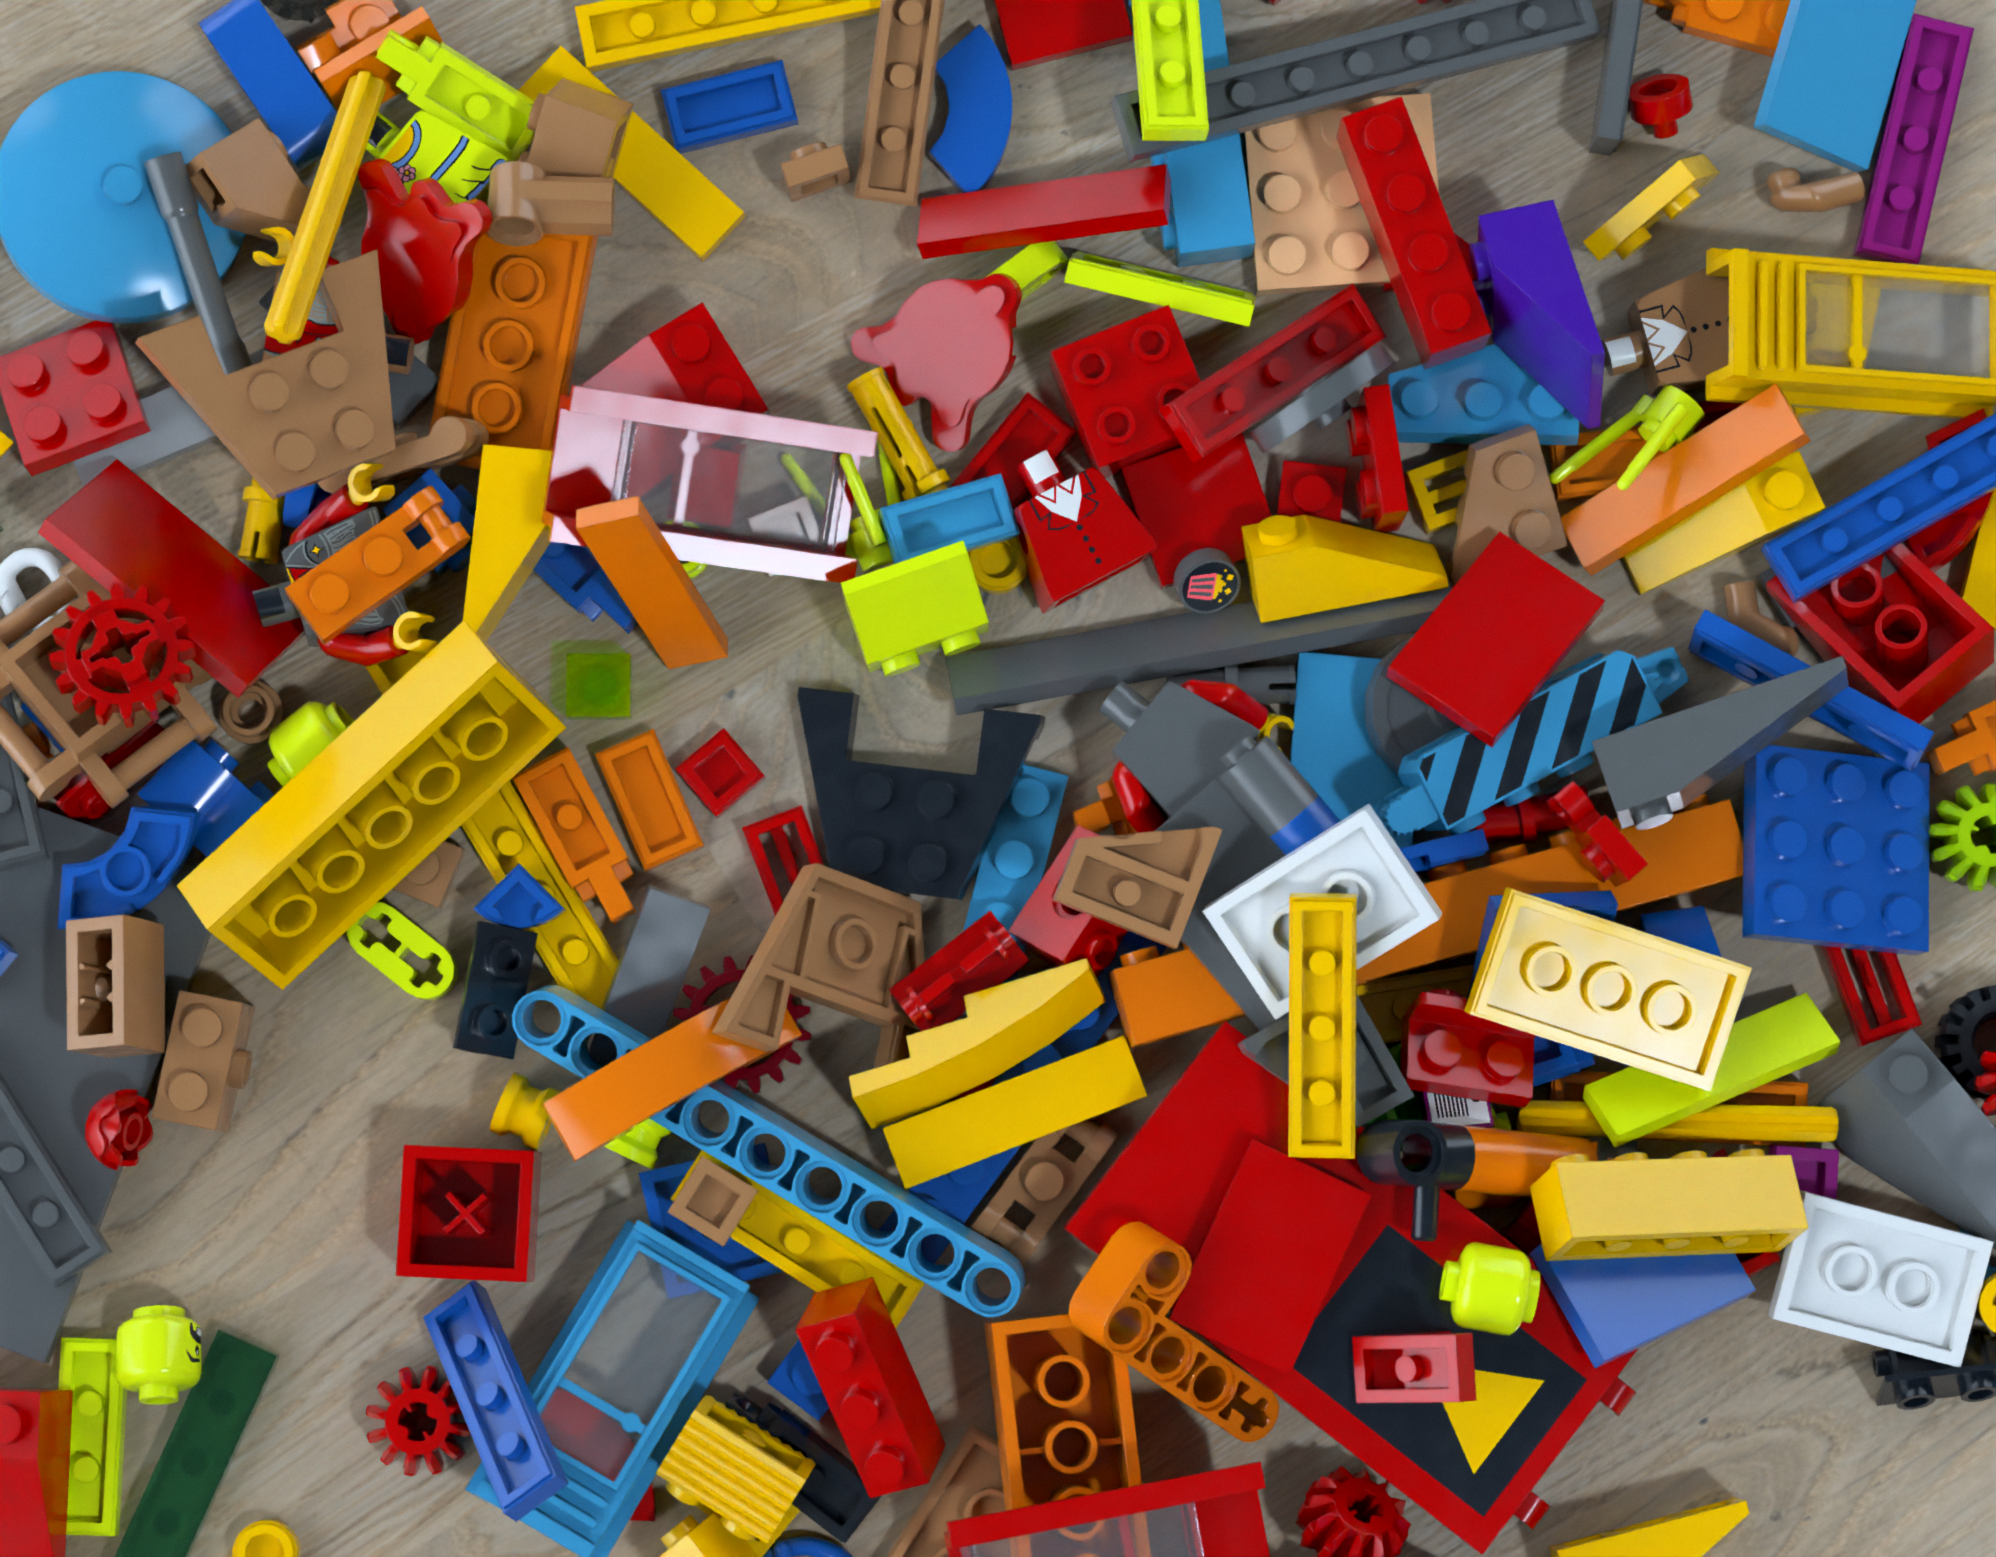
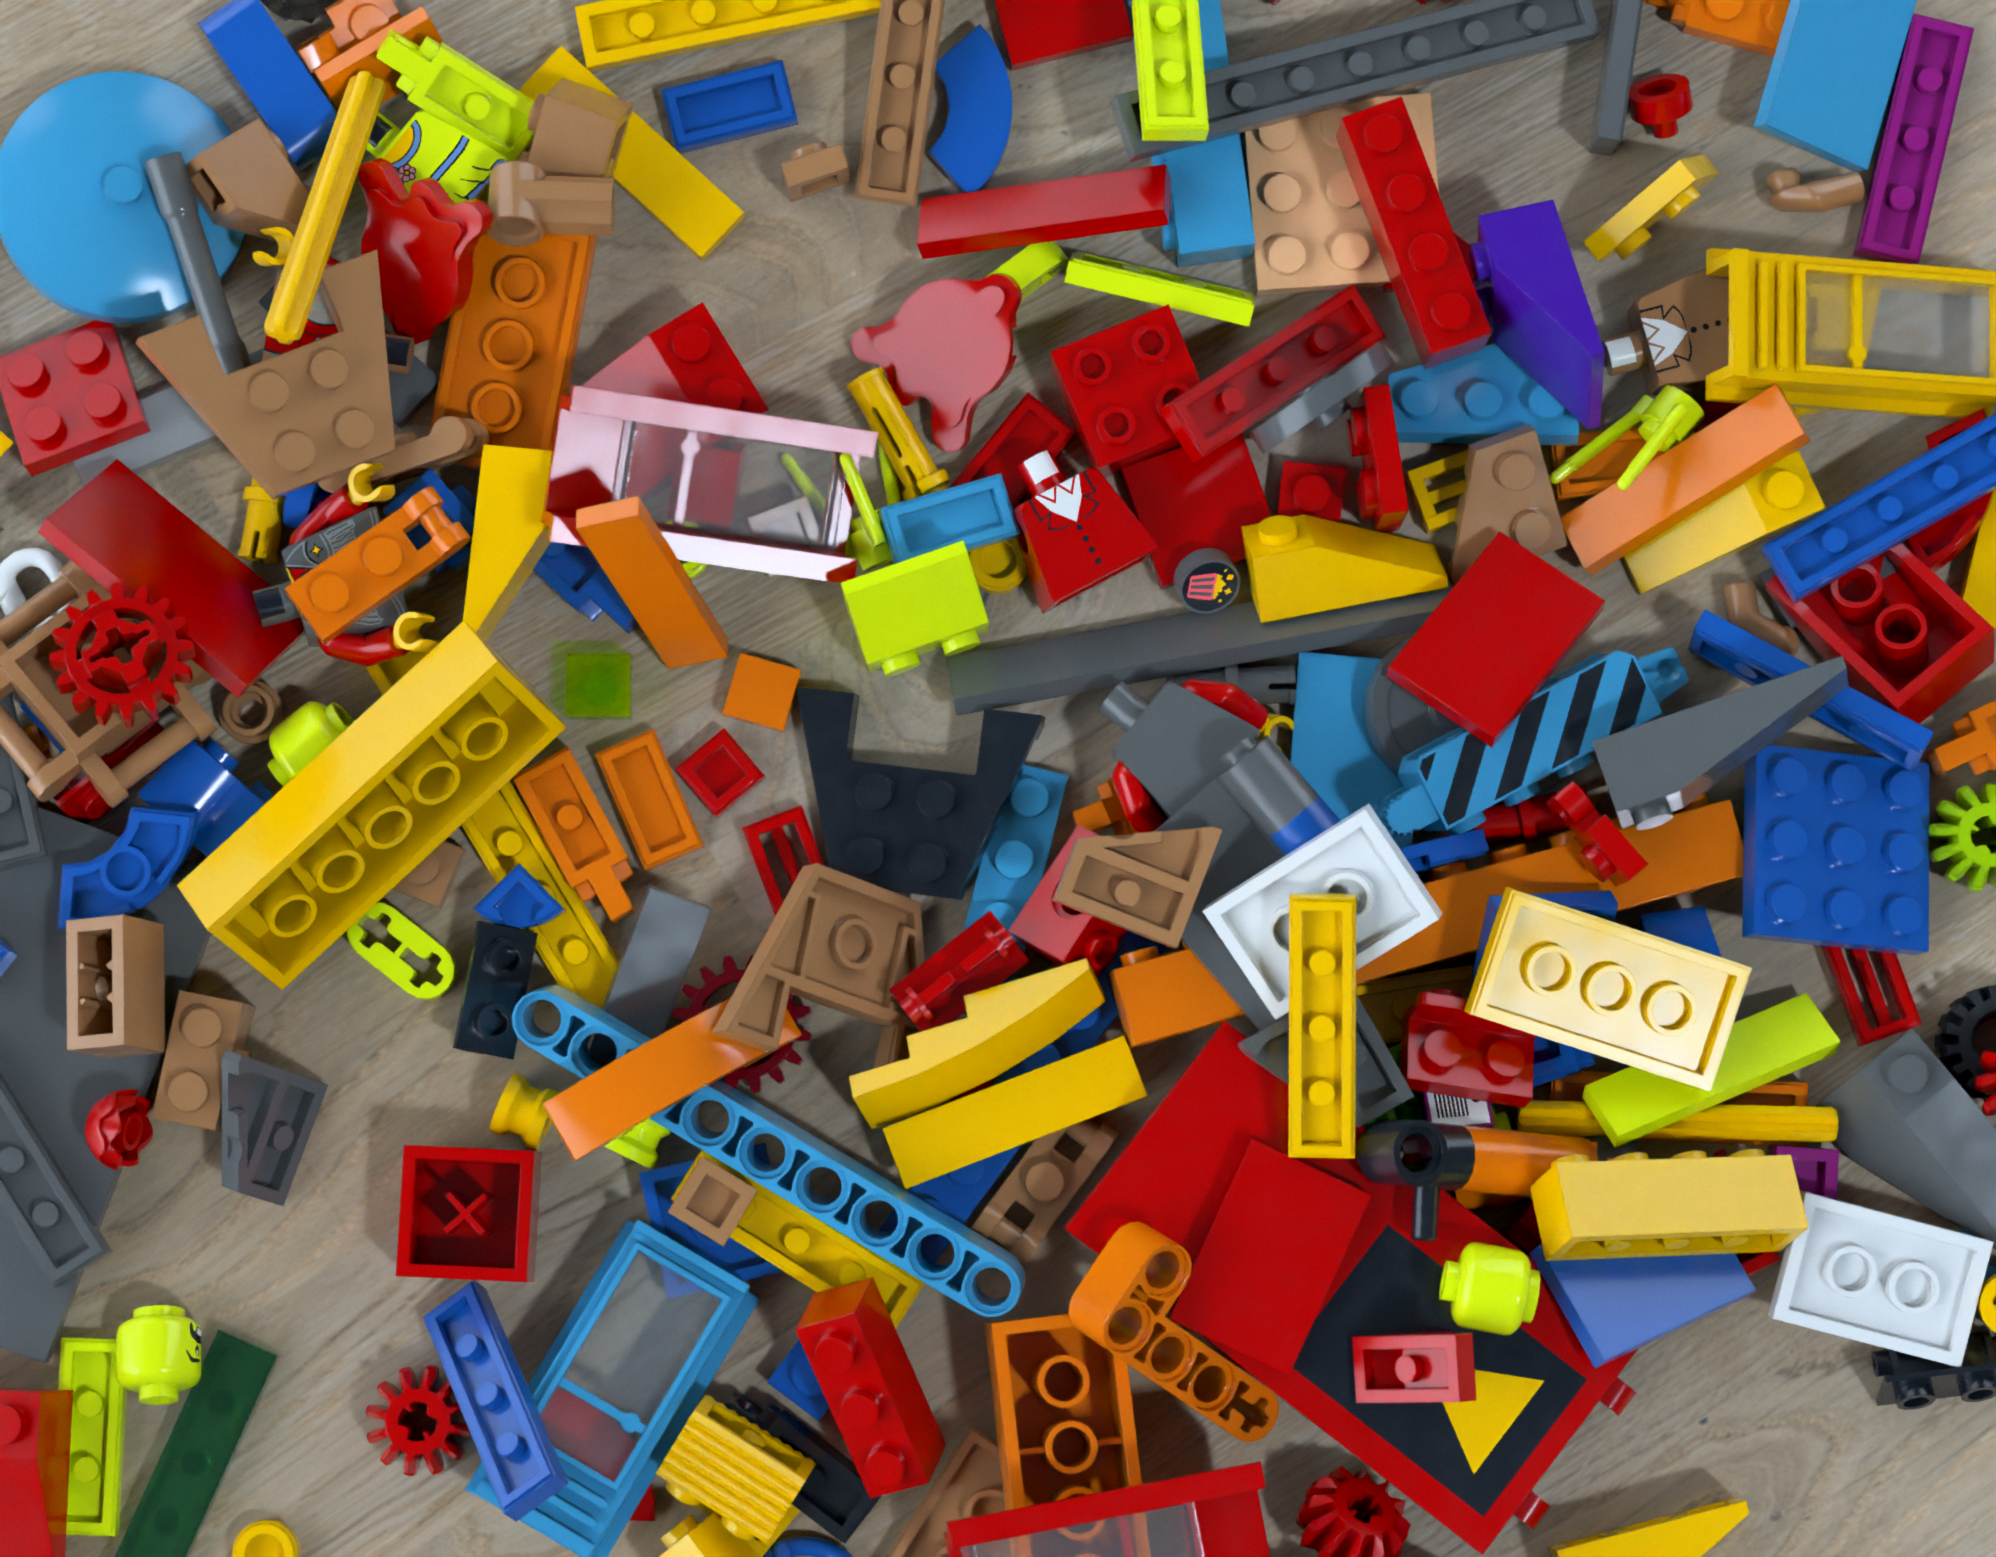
(264, 1125): none -> dark grey wing
(762, 692): none -> orange tile

